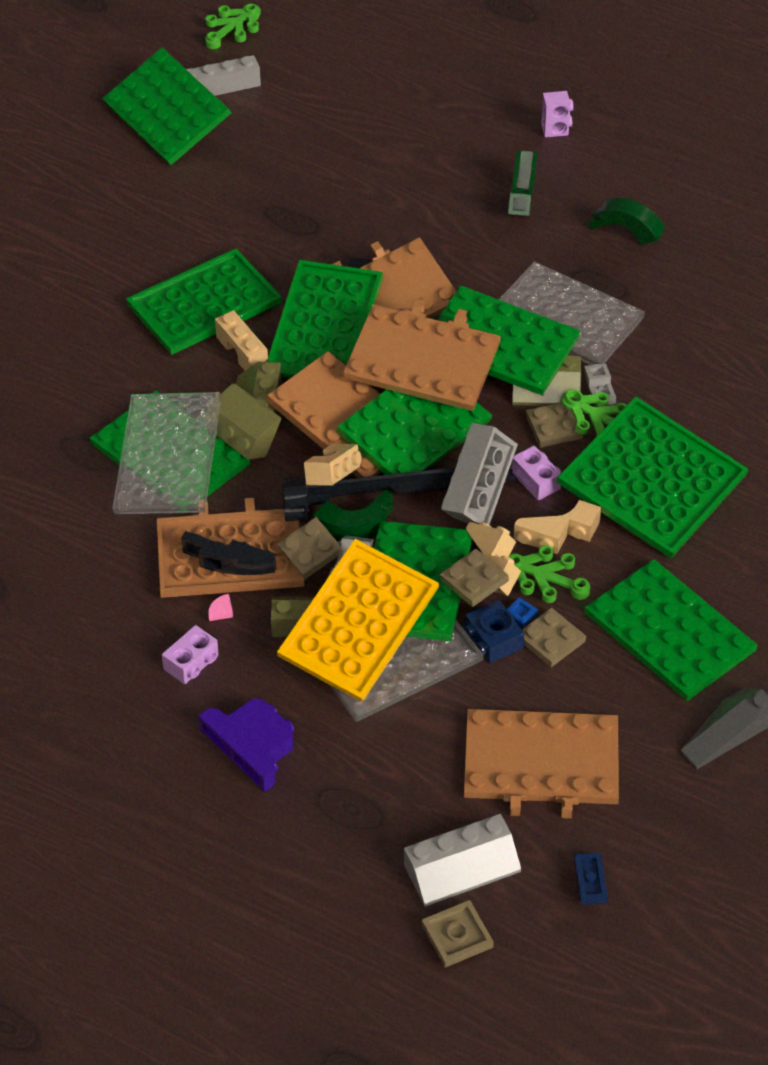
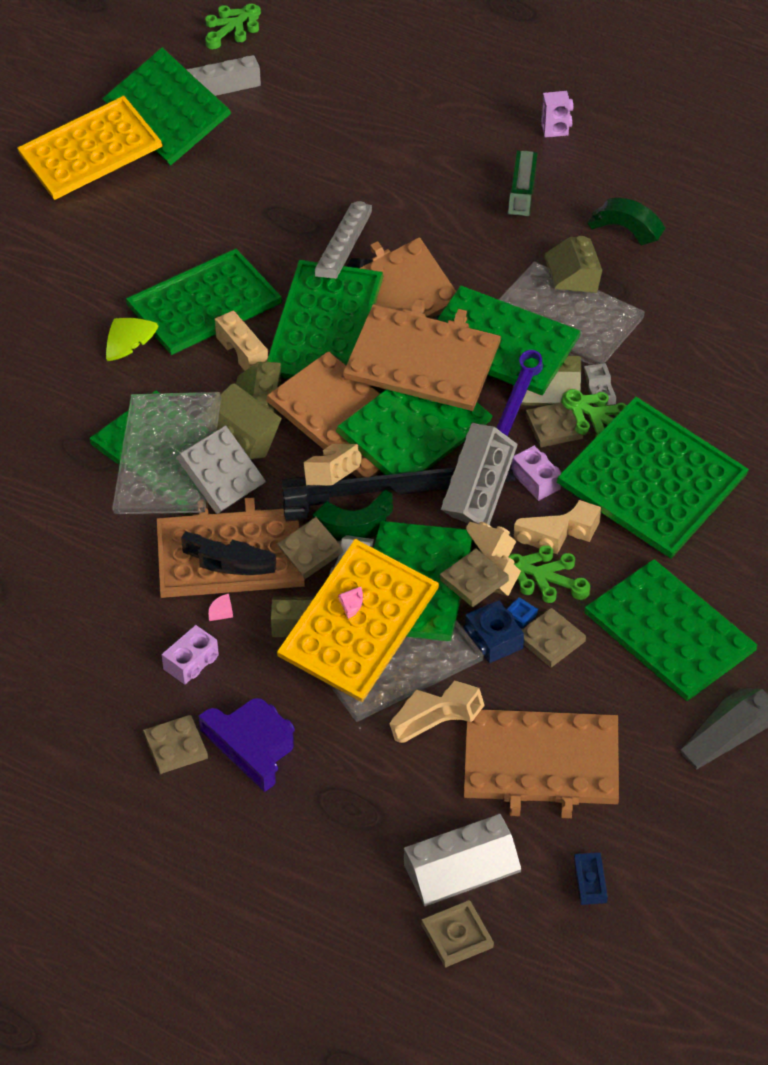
(89, 147): none -> yellow plate
(127, 335): none -> lime brick
(175, 744): none -> dark tan plate
(221, 469): none -> light grey plate
(343, 240): none -> light grey plate
(351, 601): none -> bright pink tile
(427, 710): none -> tan arch
(519, 390): none -> dark purple piece
(574, 265): none -> olive slope

